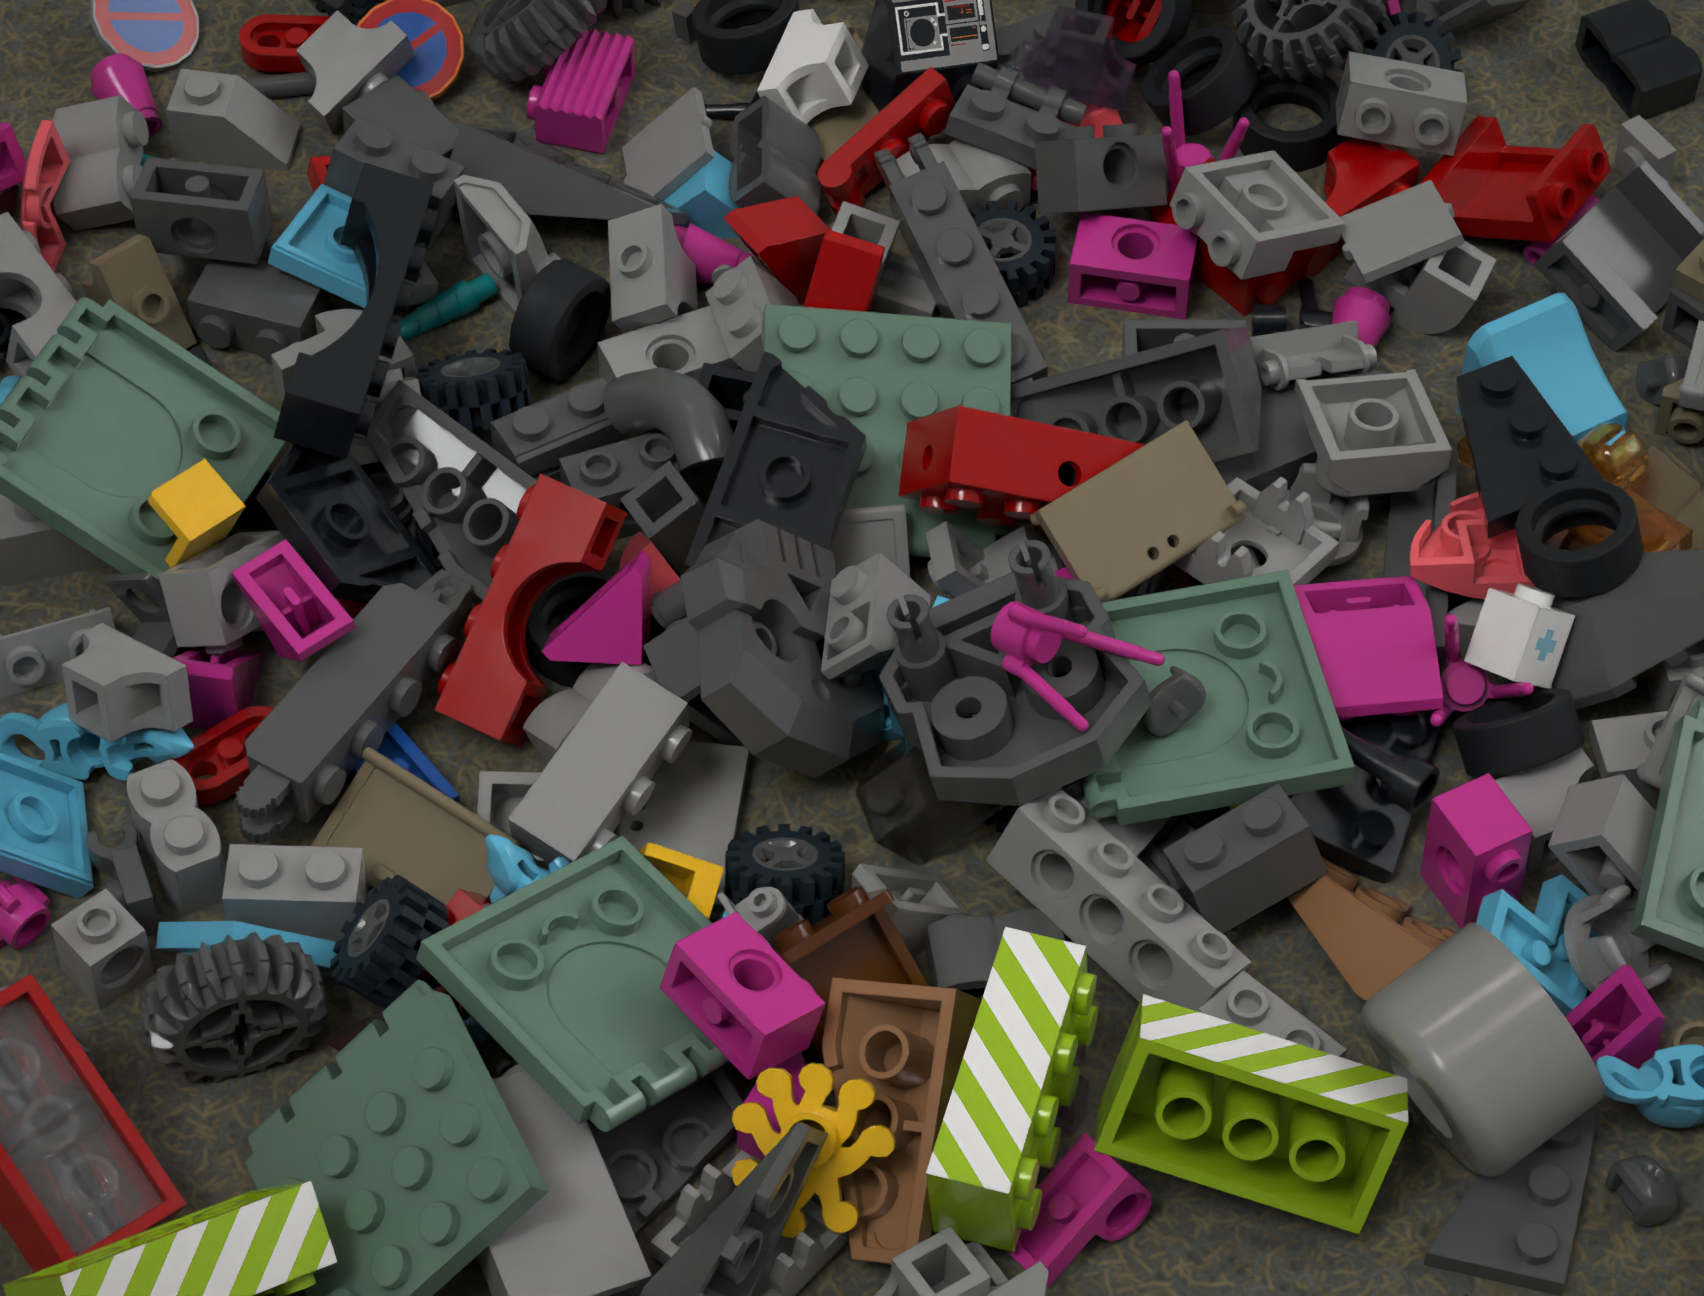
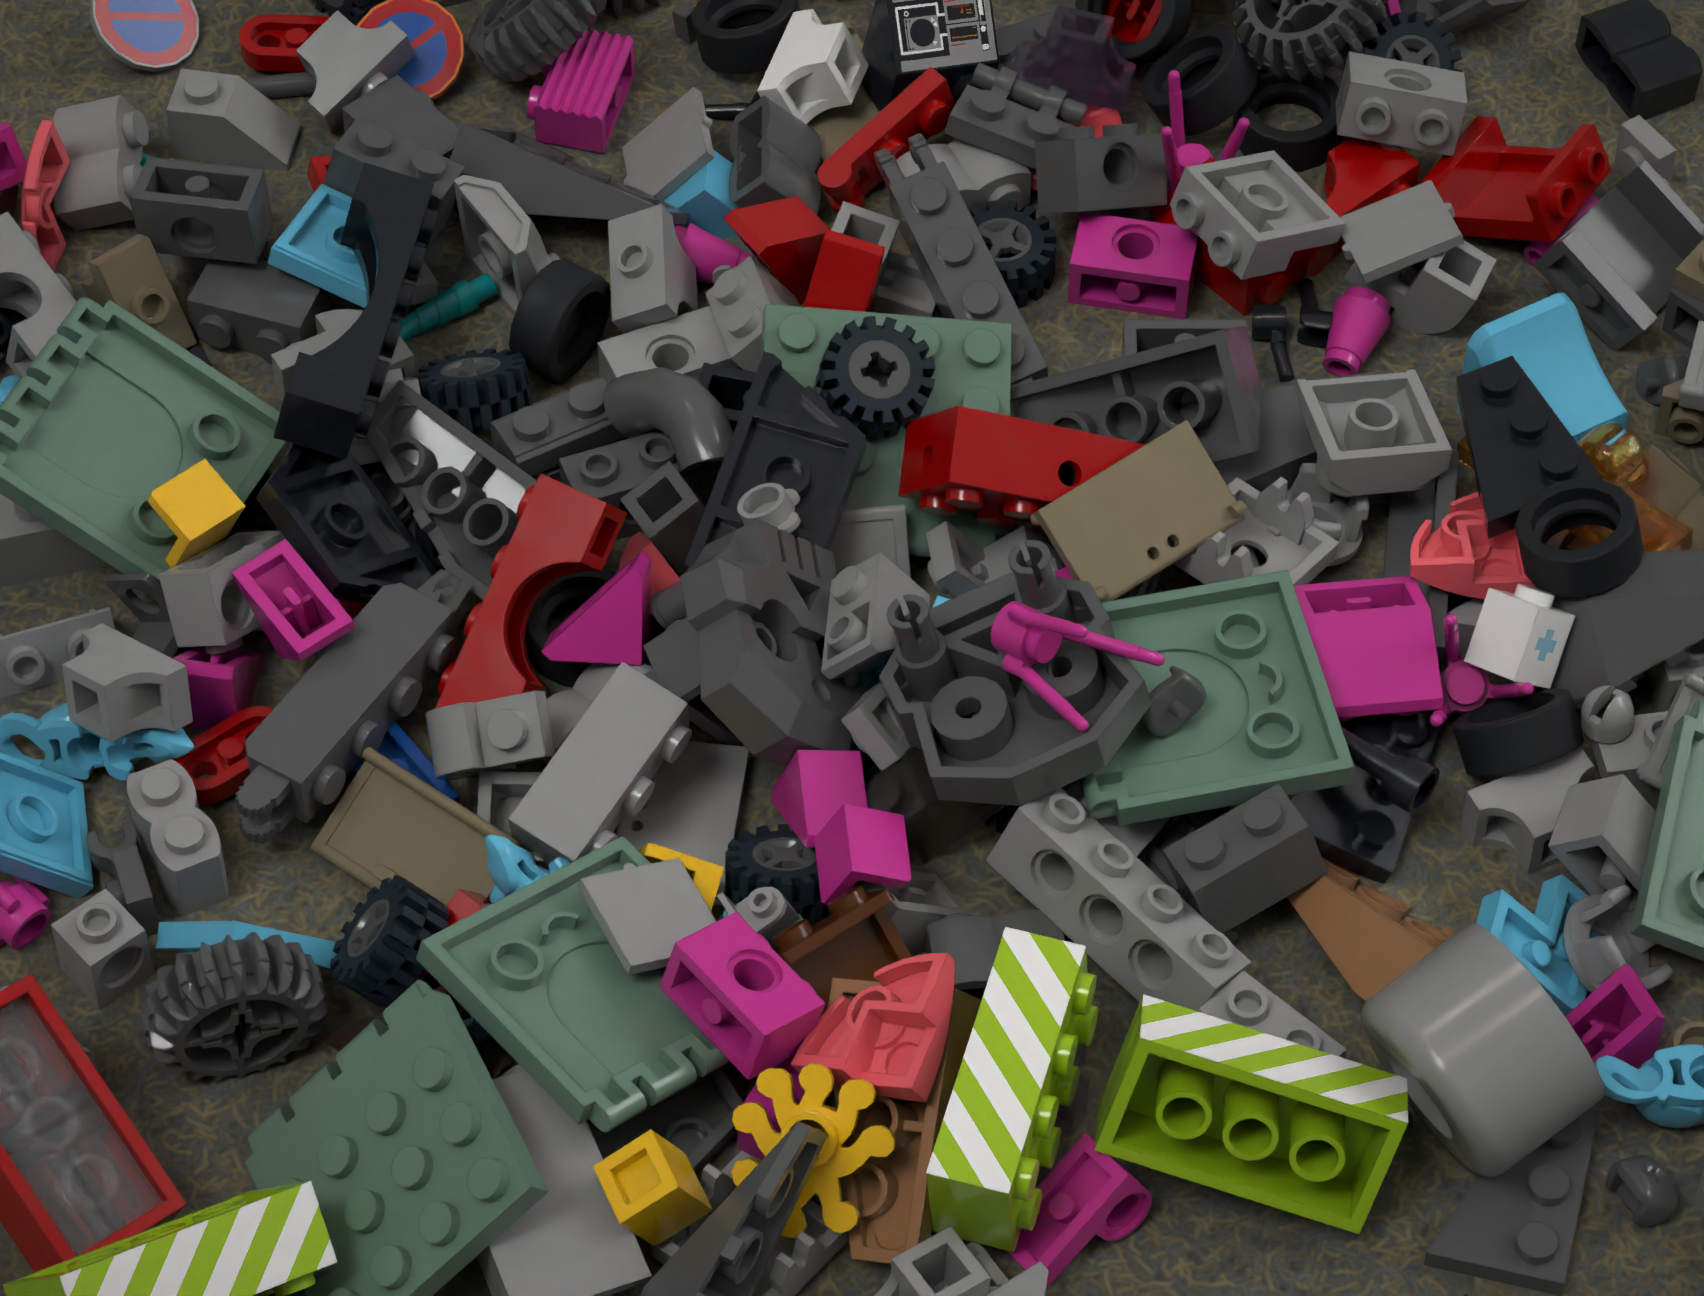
(127, 78): dark pink cone -> none
(295, 887): light grey brick -> none
(489, 735): none -> light grey brick
(646, 911): none -> light grey piece
(652, 1188): none -> yellow panel
(772, 505): none -> light grey plate
(816, 788): none -> dark pink slope
(862, 847): none -> dark pink panel
(871, 399): none -> black wheel
(876, 728): none -> light grey plate
(890, 1030): none -> coral brick
(1311, 354): light grey hinge -> none
(1474, 847): dark pink brick -> none
(1617, 719): none -> light grey hinge

